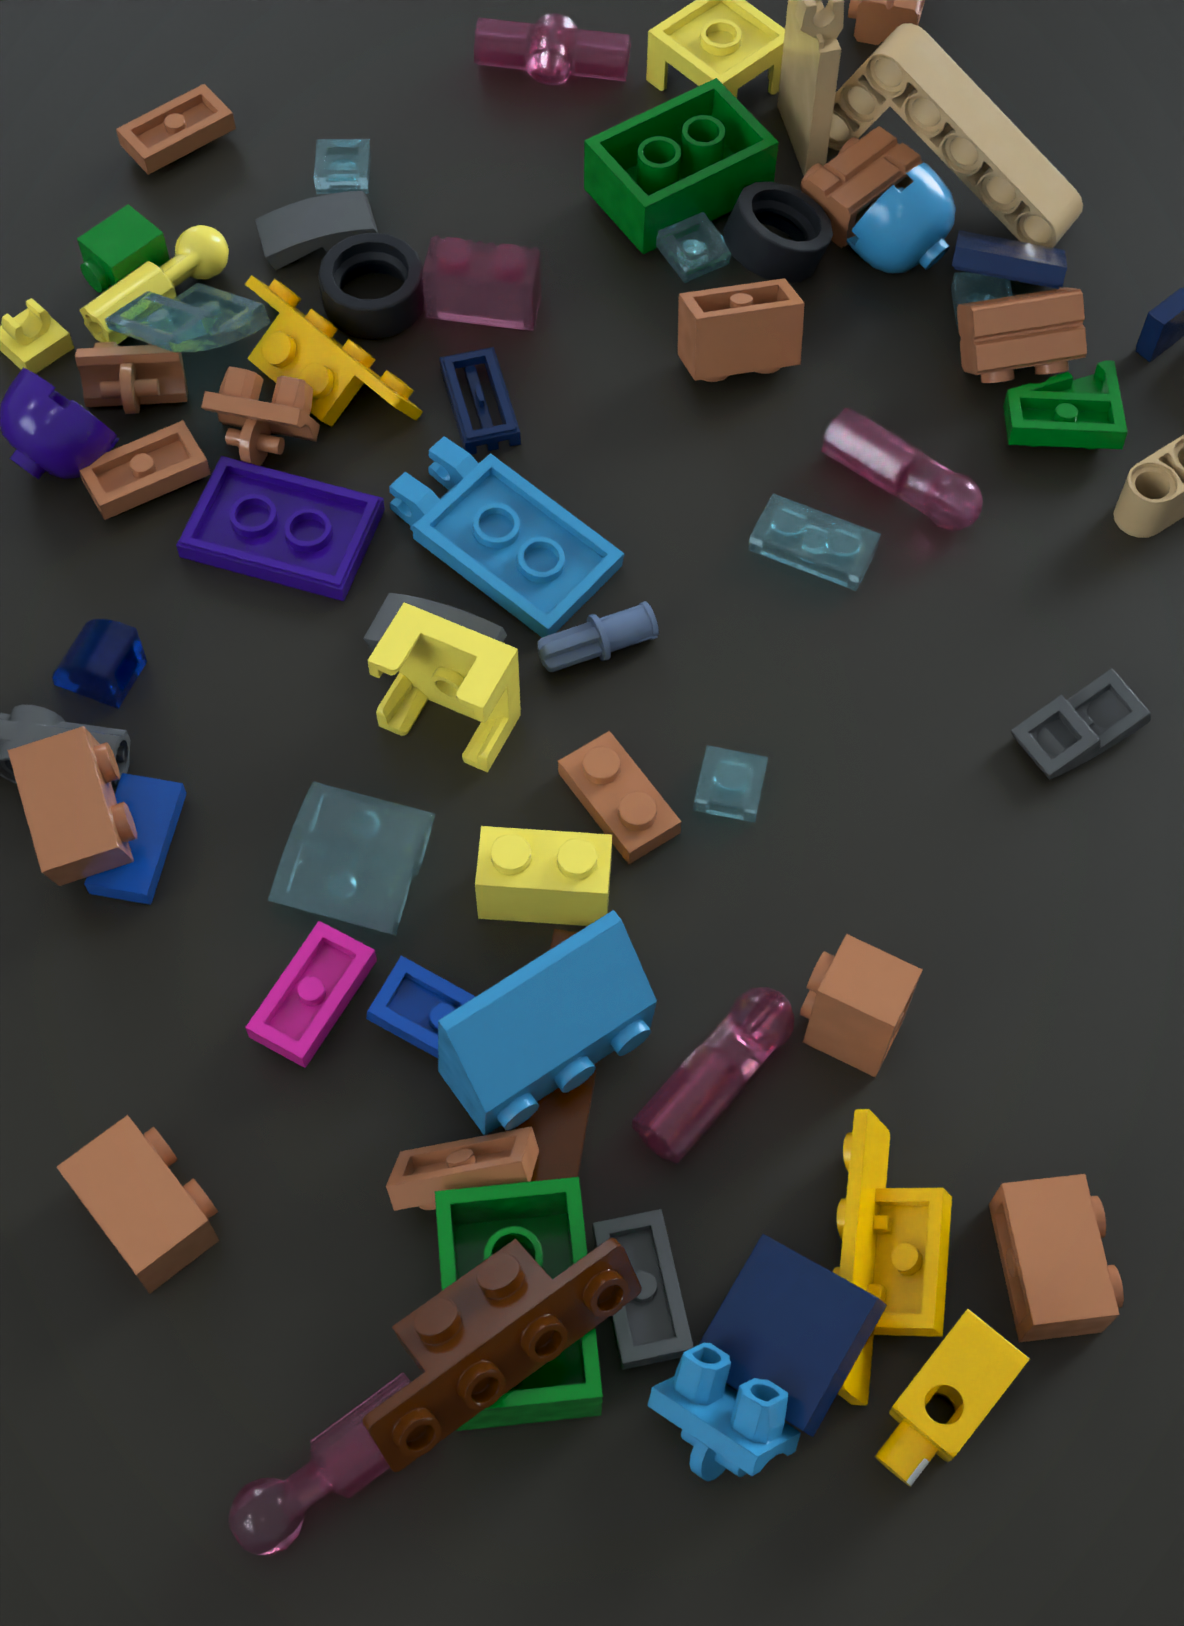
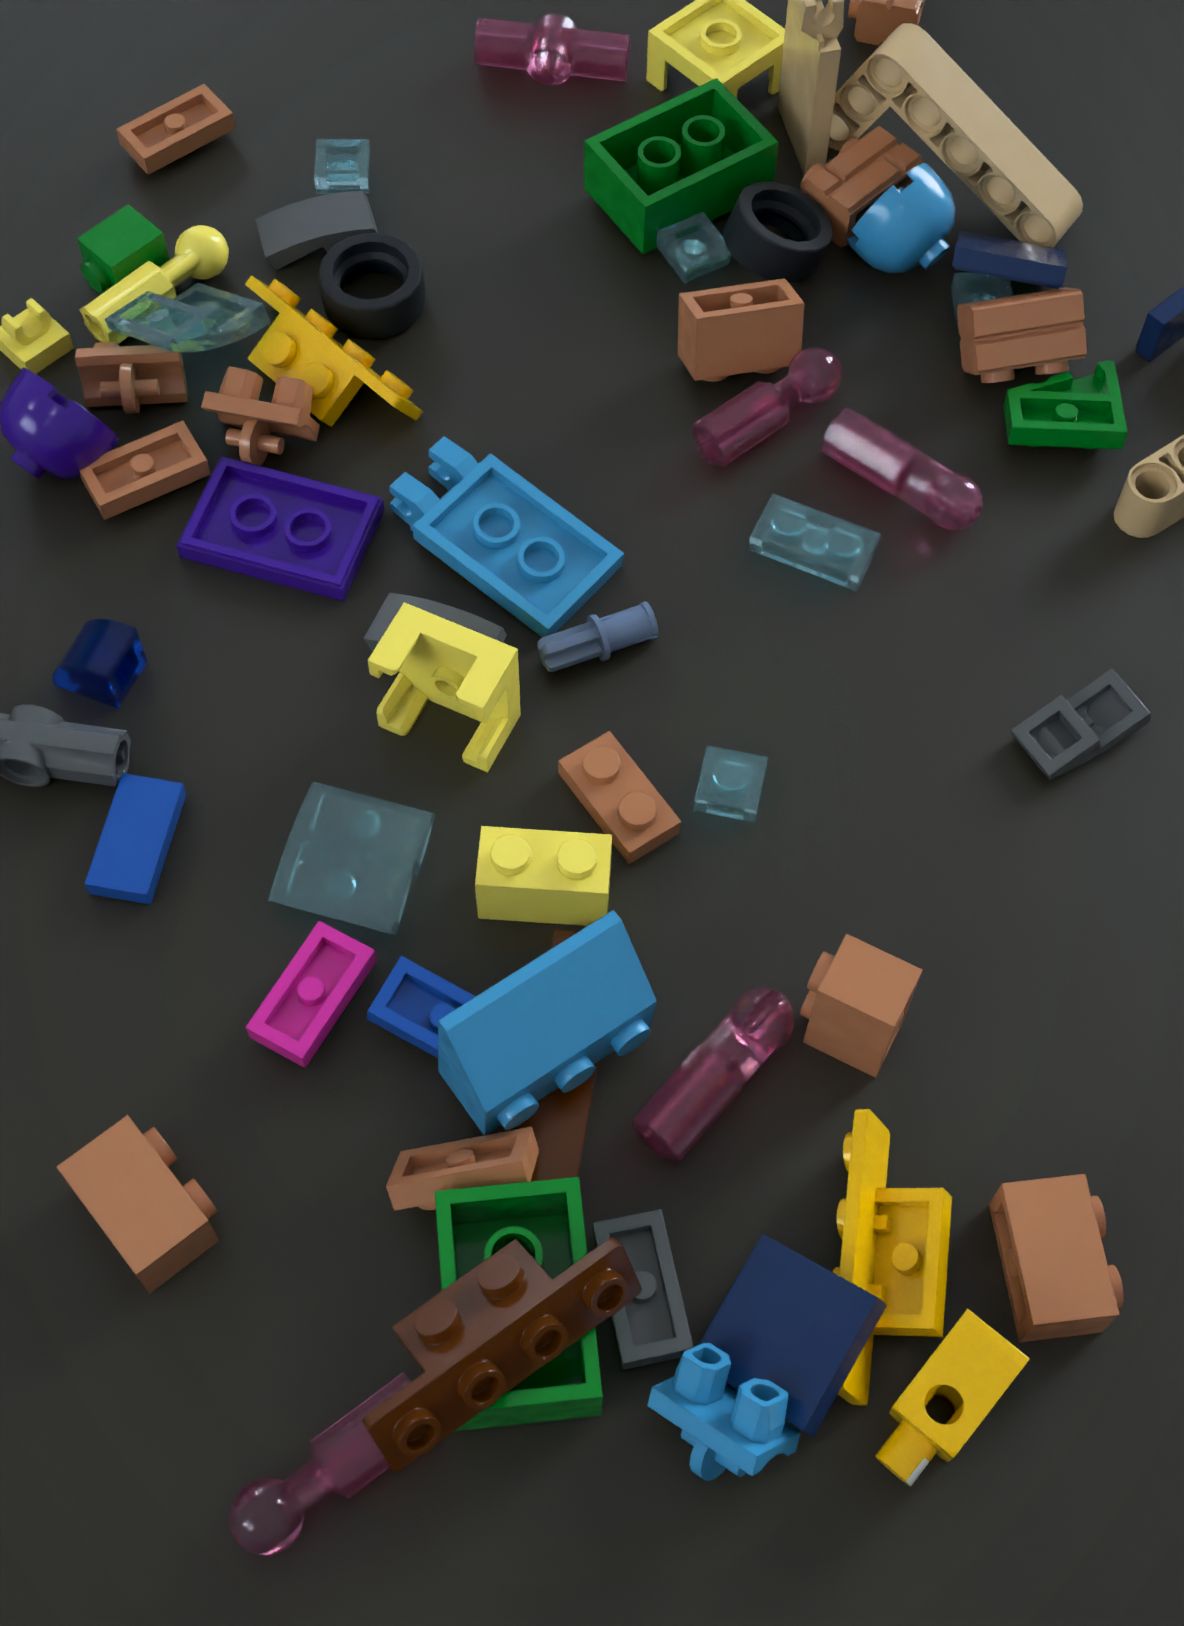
(73, 805): nougat brick -> none
(482, 283): clear pink brick -> none
(488, 433): dark blue tile -> none
(765, 407): none -> clear pink piece

